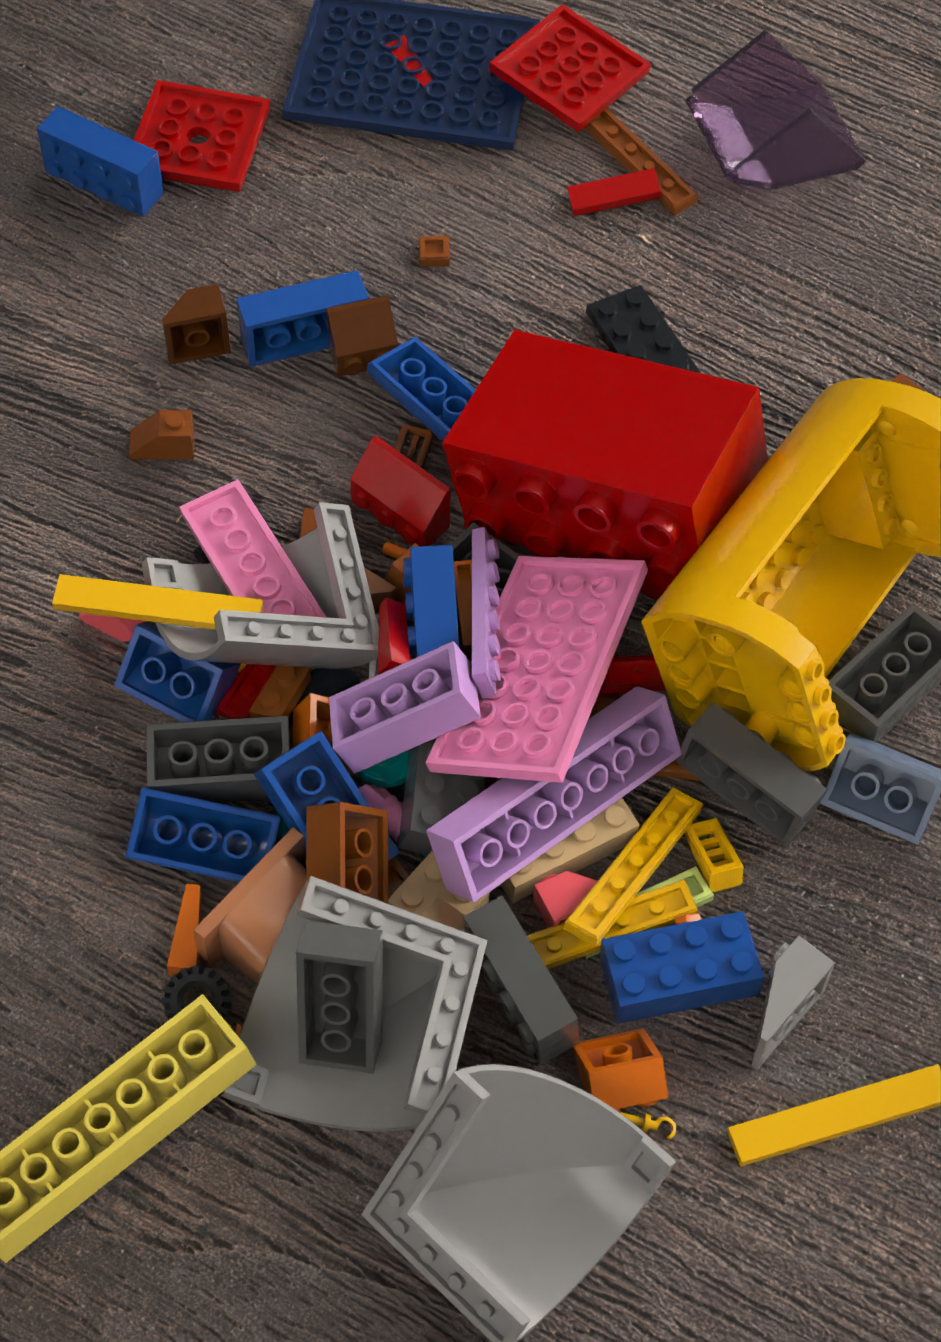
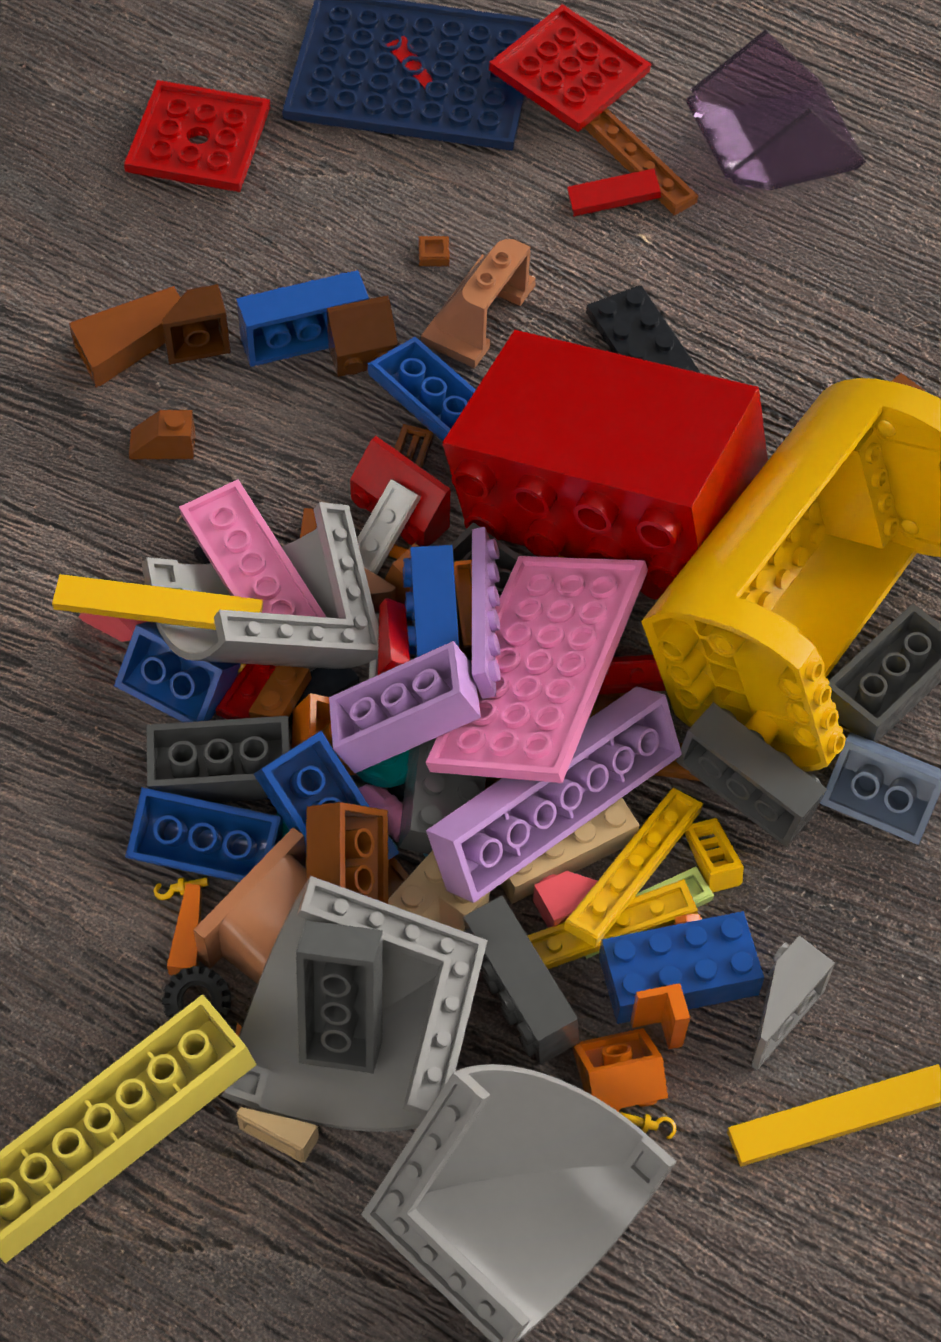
(100, 161): blue brick -> none
(122, 335): none -> dark orange slope
(178, 887): none -> yellow hand
(282, 1133): none -> tan slope
(386, 524): none -> white tile
(462, 321): none -> nougat windscreen
(665, 1006): none -> orange panel

